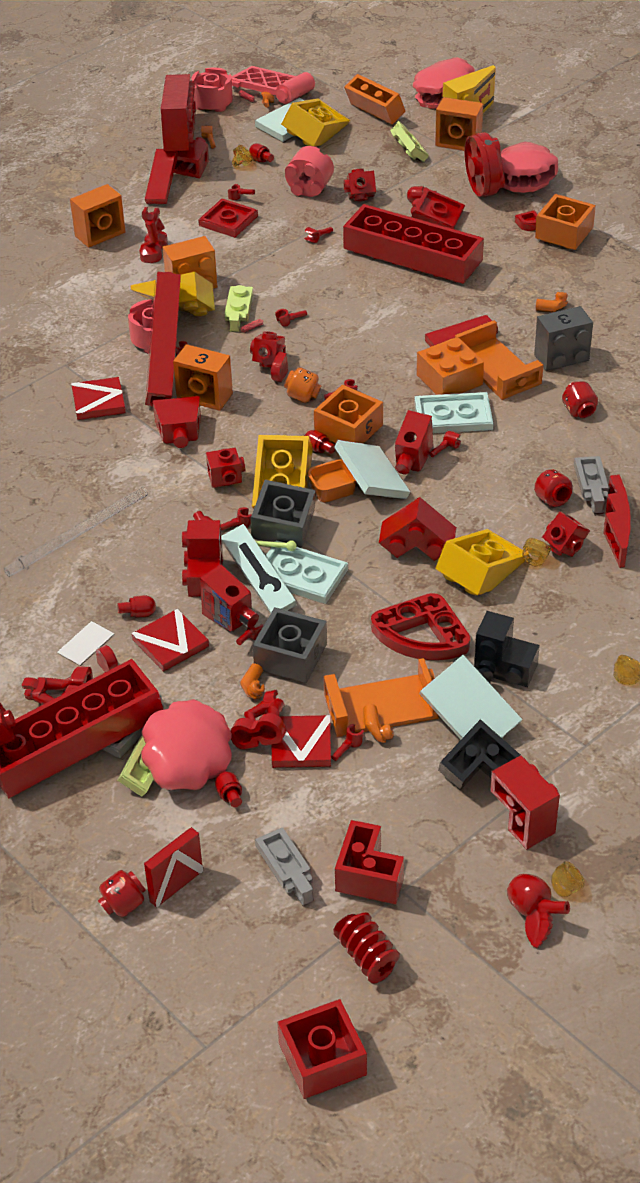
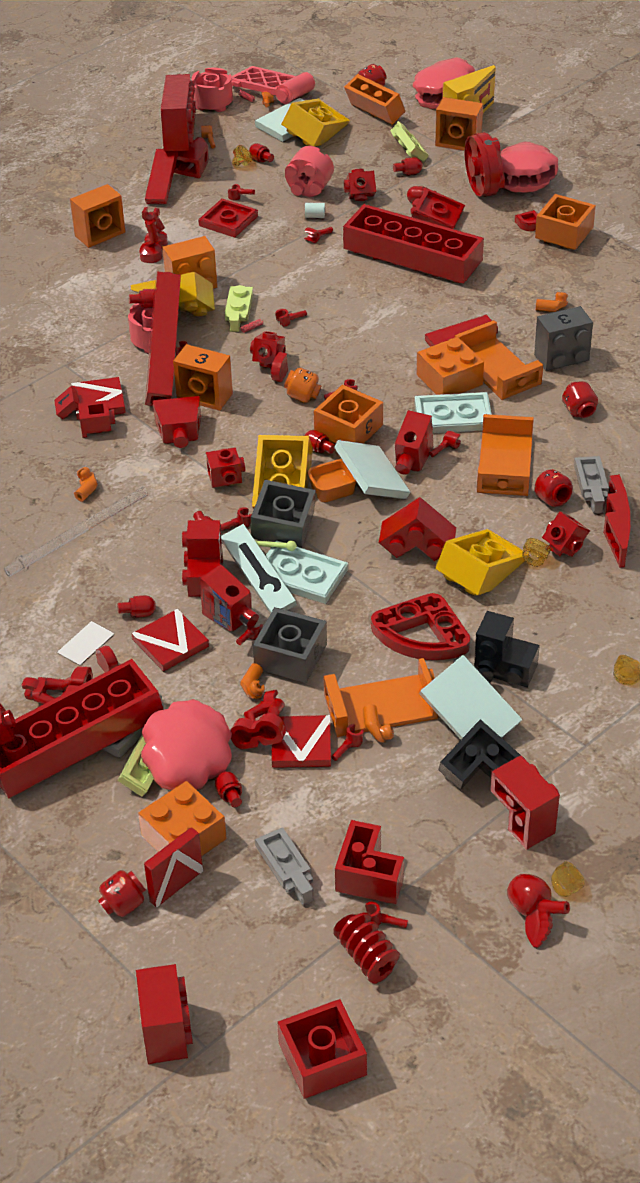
(66, 402): none -> red tile
(88, 484): none -> orange arm
(95, 417): none -> red brick
(144, 298): none -> red cylinder
(164, 1013): none -> red brick
(178, 812): none -> orange brick
(314, 210): none -> light aqua hinge
(374, 73): none -> red head
(378, 917): none -> red hand
(408, 166): none -> red cylinder
(505, 455): none -> orange panel

